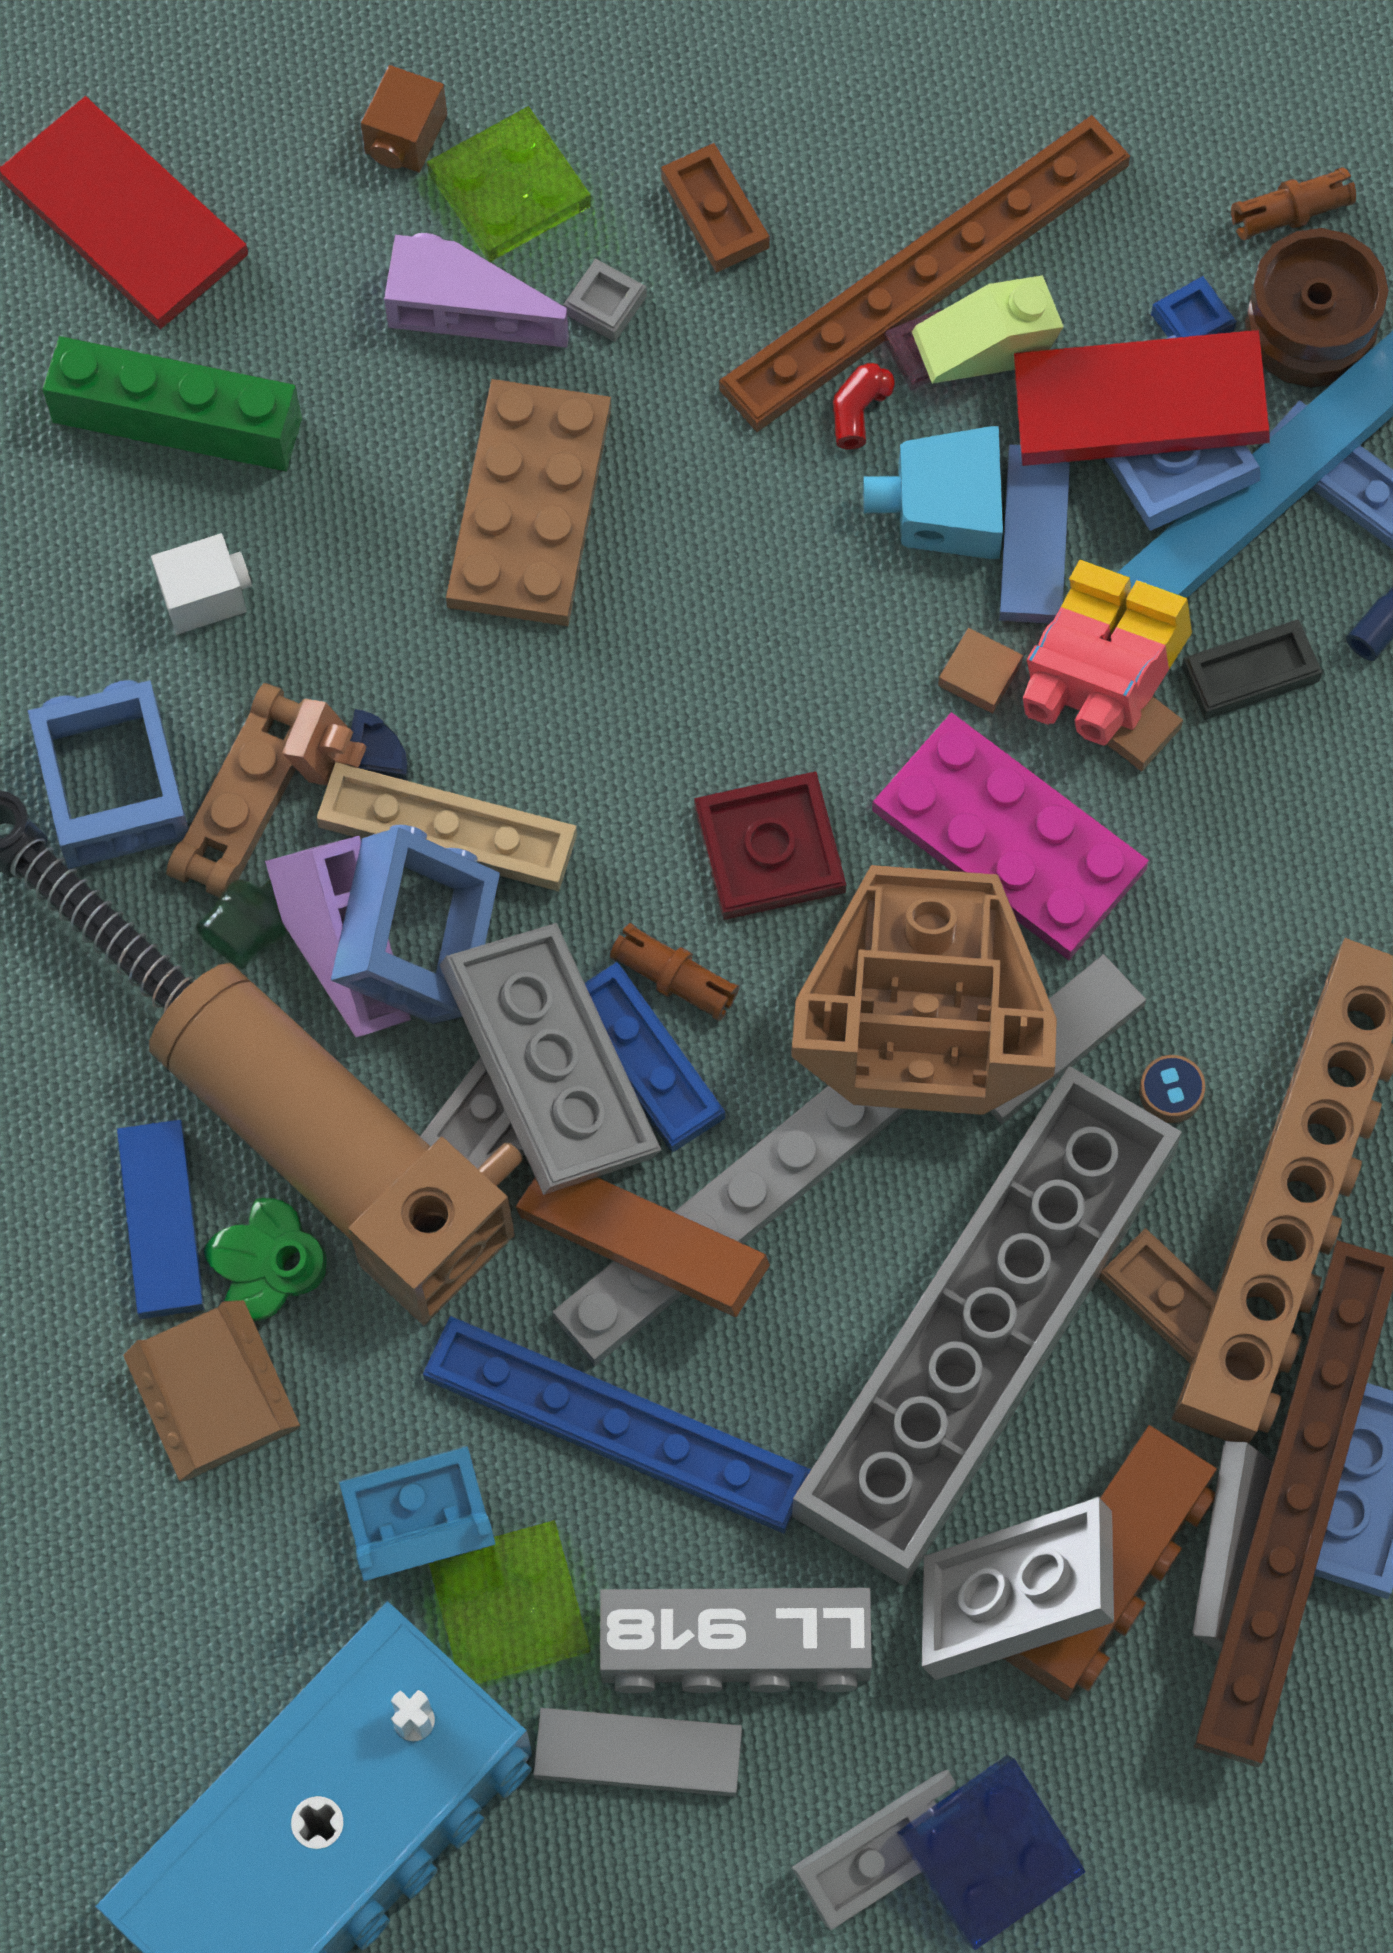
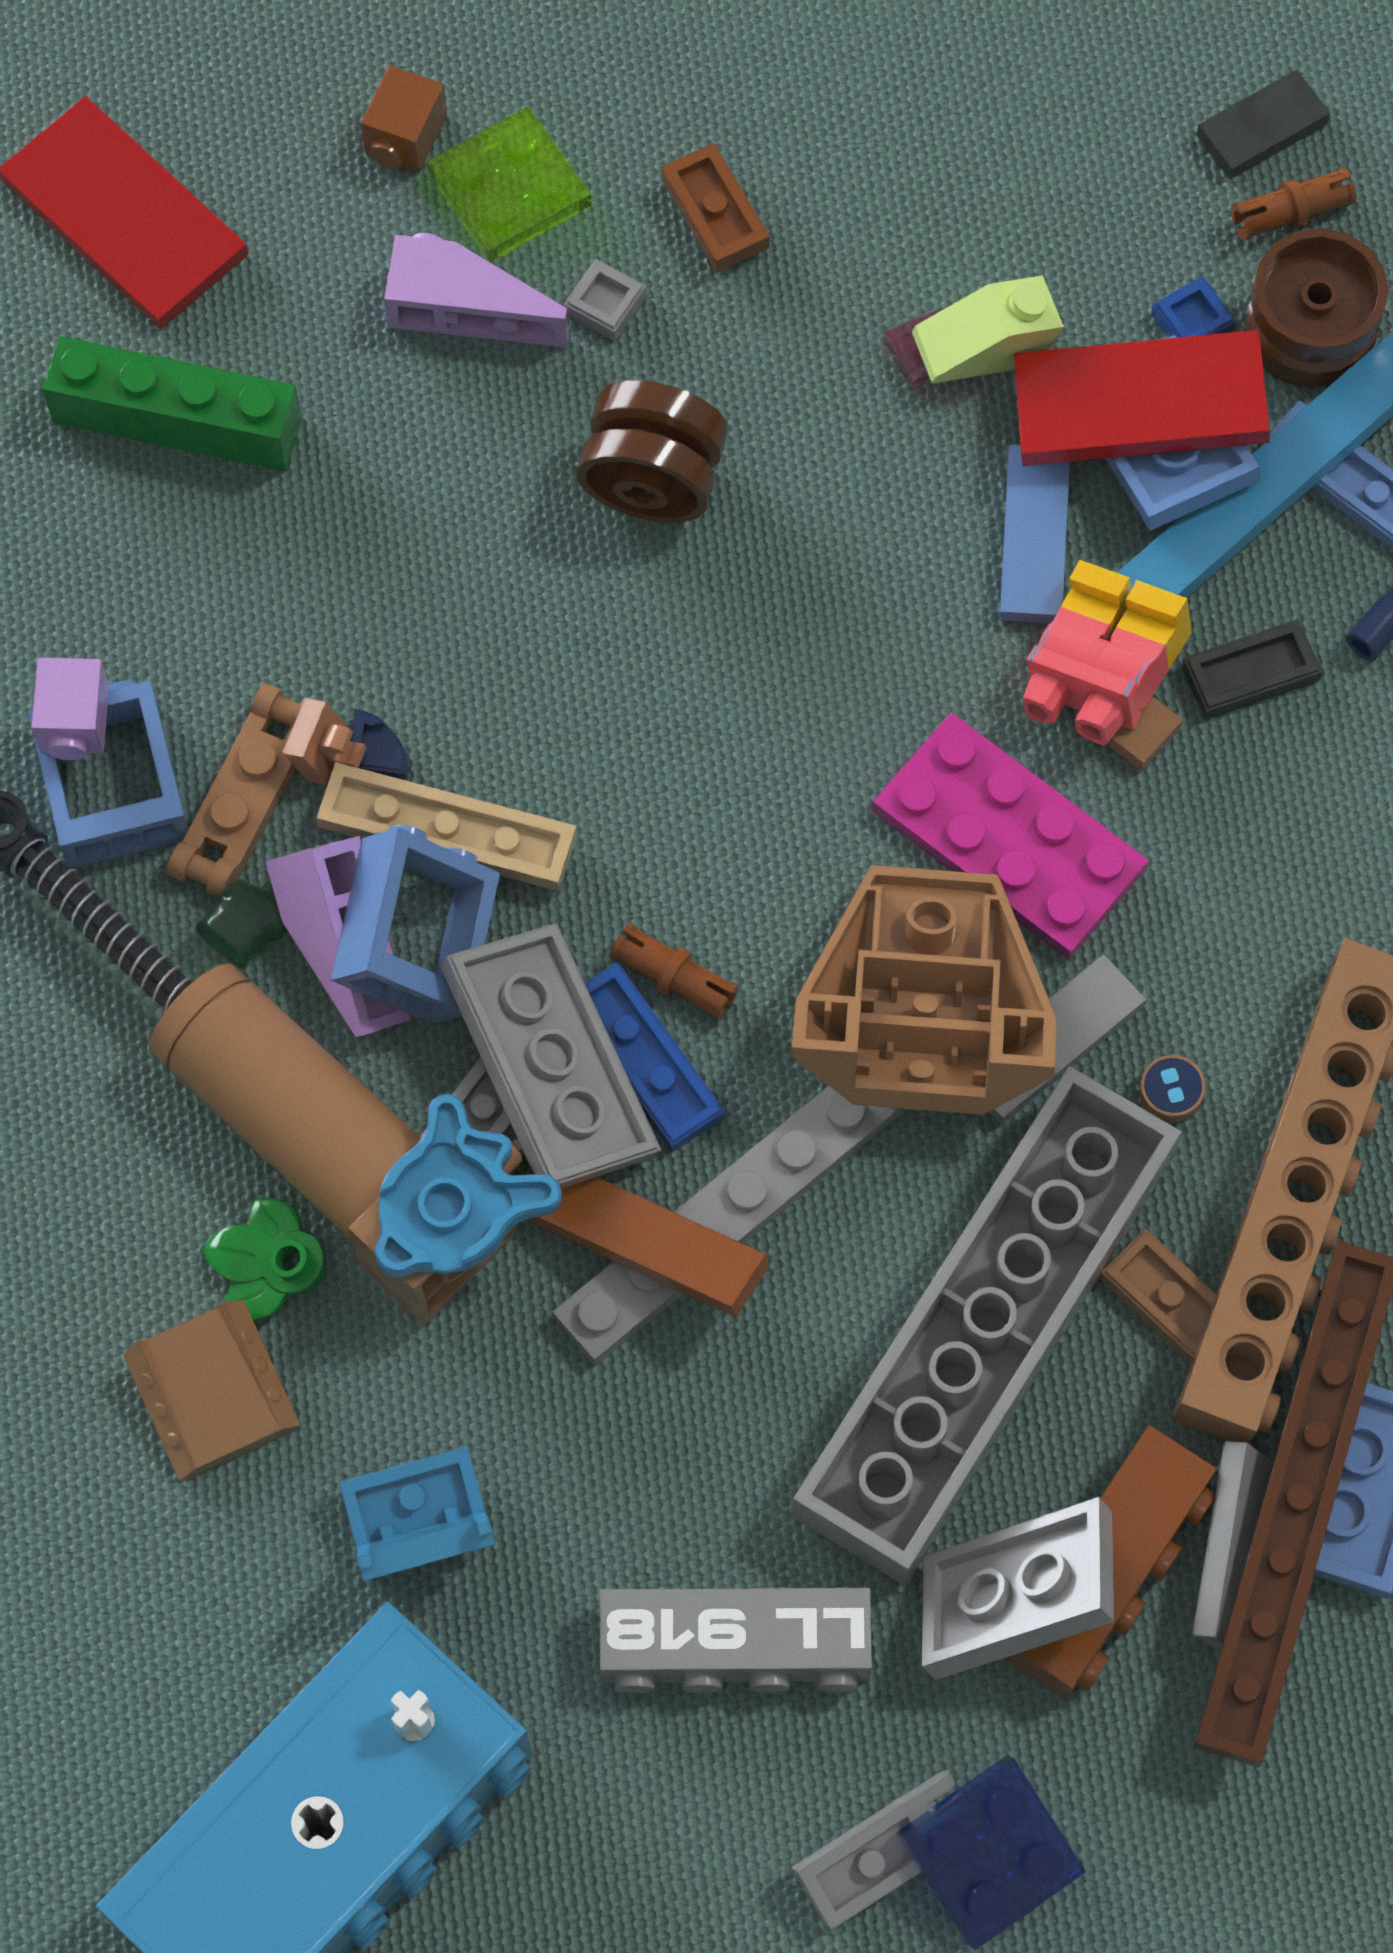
(70, 707): none -> lavender brick
(160, 1219): blue tile -> none
(201, 582): white brick -> none
(451, 1199): none -> dark azure tile
(510, 1604): clear neon green plate -> none
(529, 502): medium nougat plate -> none
(616, 1424): blue tile -> none
(638, 1752): light grey tile -> none
(652, 451): none -> reddish brown wheel
(770, 845): dark red tile -> none
(849, 402): red arm -> none
(923, 273): dark orange tile -> none
(945, 493): medium azure torso -> none
(980, 670): medium nougat tile -> none
(1263, 124): none -> pearl dark grey tile

